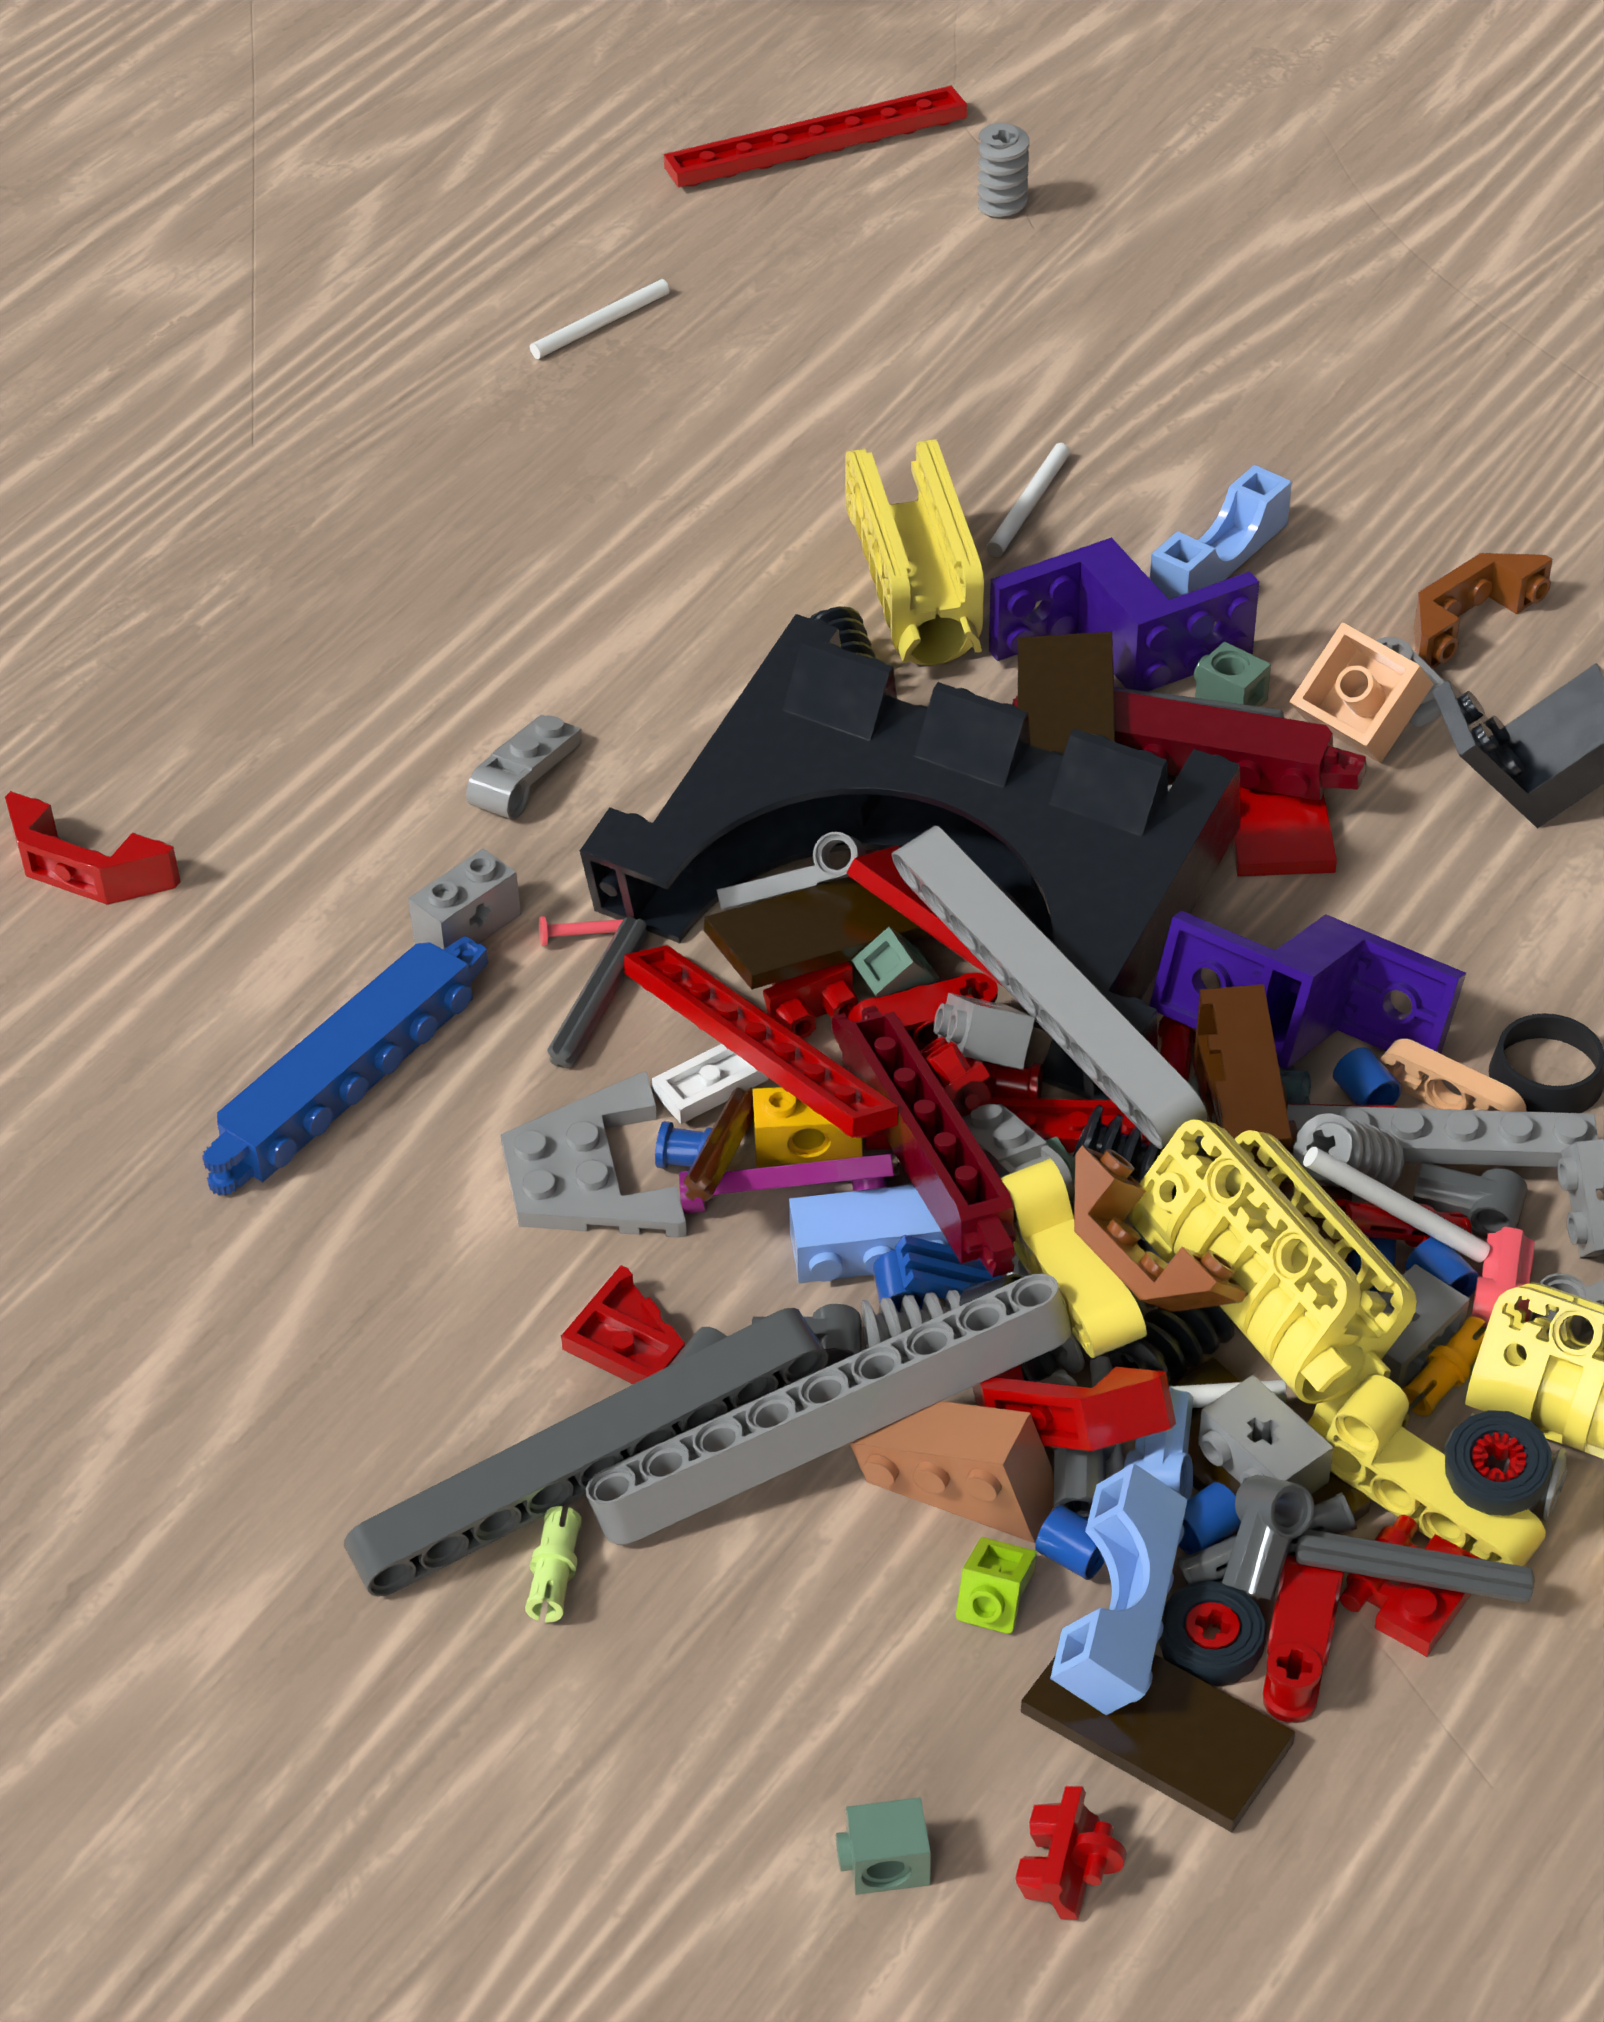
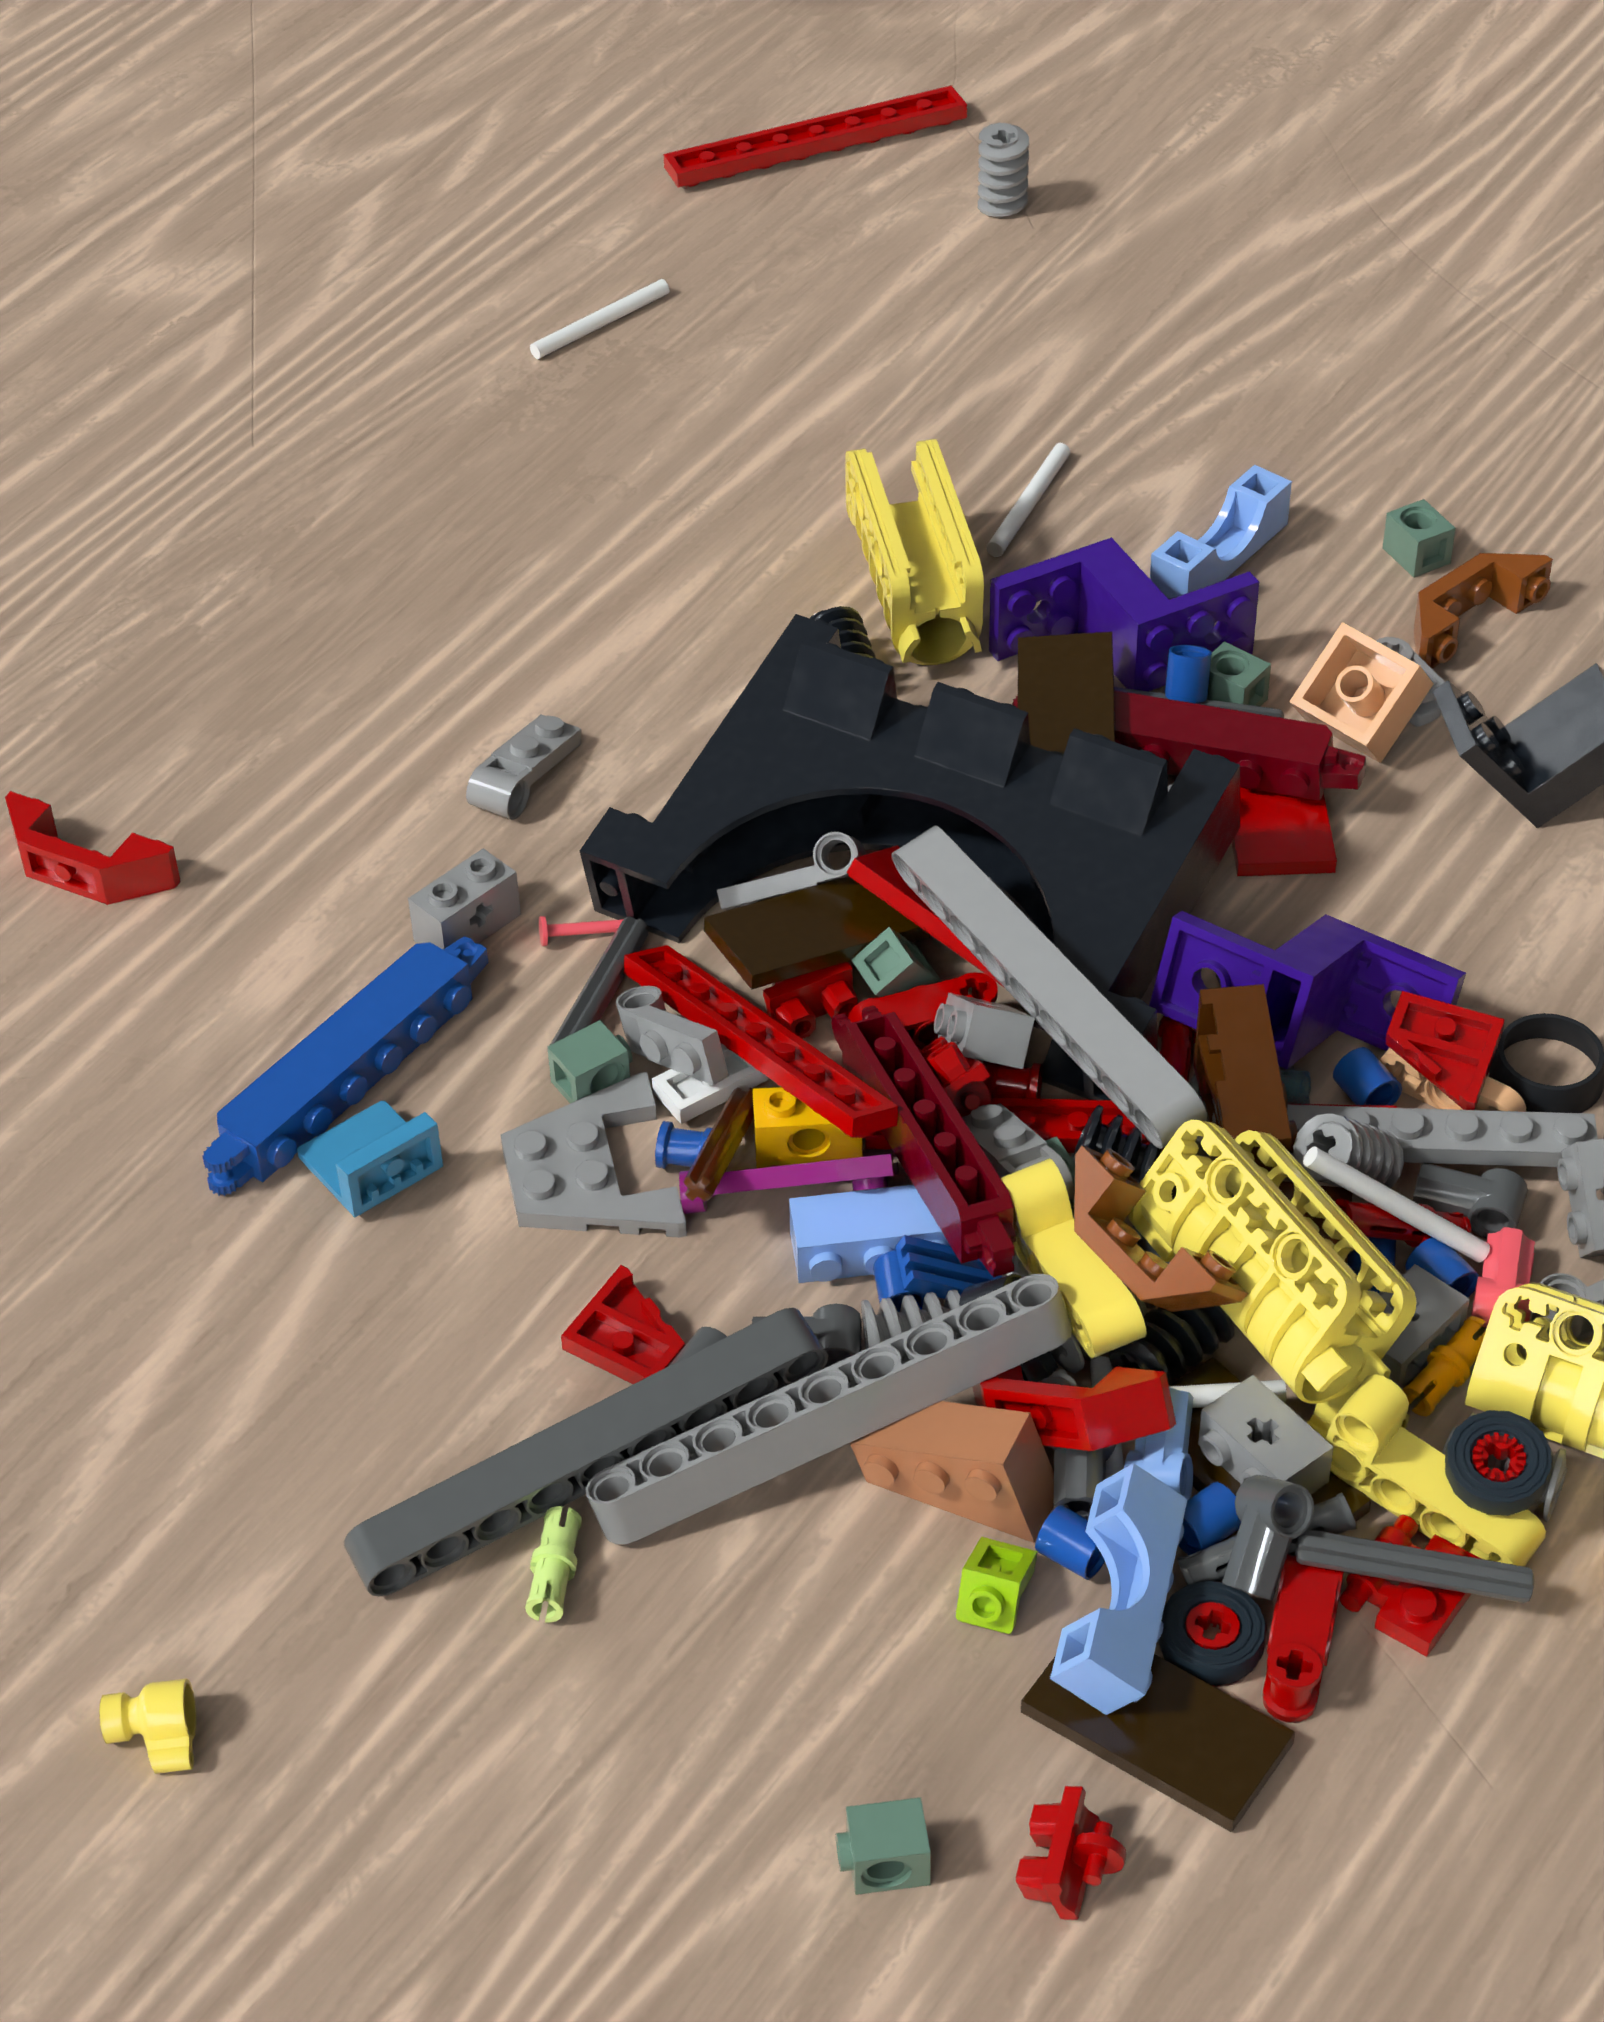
(164, 1717): none -> light yellow piece
(373, 1156): none -> dark azure bracket
(588, 1061): none -> sand green brick
(670, 1038): none -> light grey plate
(1188, 673): none -> blue beam
(1418, 538): none -> sand green brick
(1446, 1044): none -> red wing

